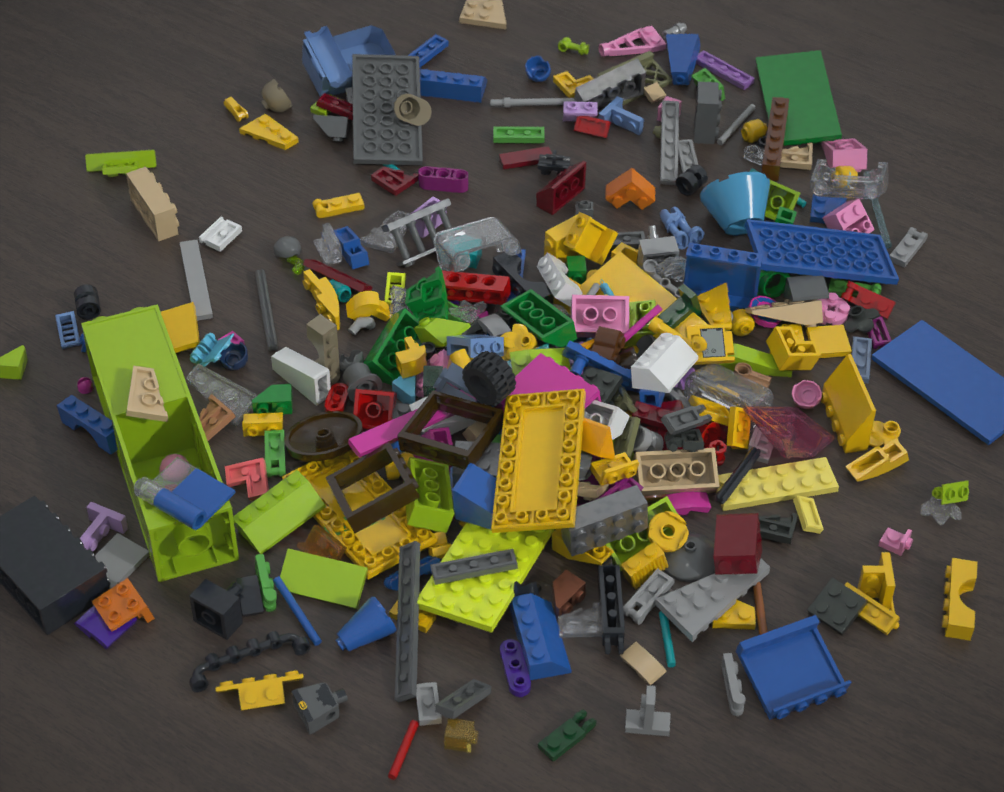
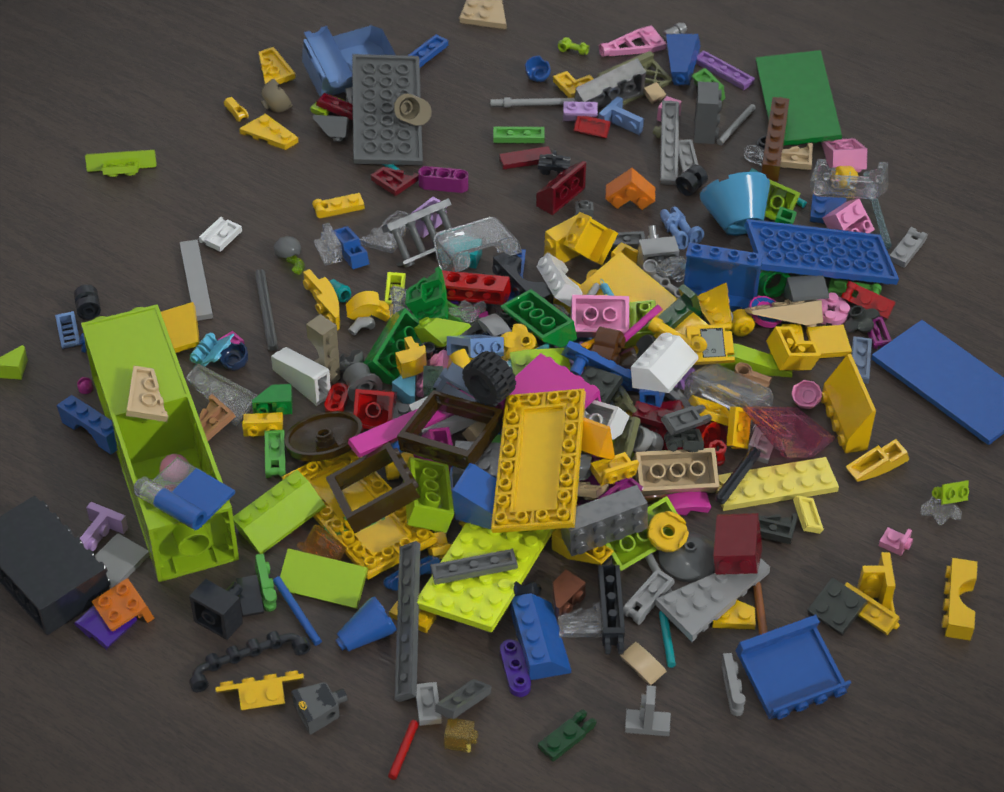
(152, 203): tan brick -> none
(251, 473): coral plate -> none
(275, 66): none -> yellow wing
(337, 275): dark red tile -> none
(452, 85): blue slope -> none
(576, 268): green brick -> none
(643, 564): yellow brick -> none
(753, 130): yellow head -> none
(884, 433): yellow plate -> none

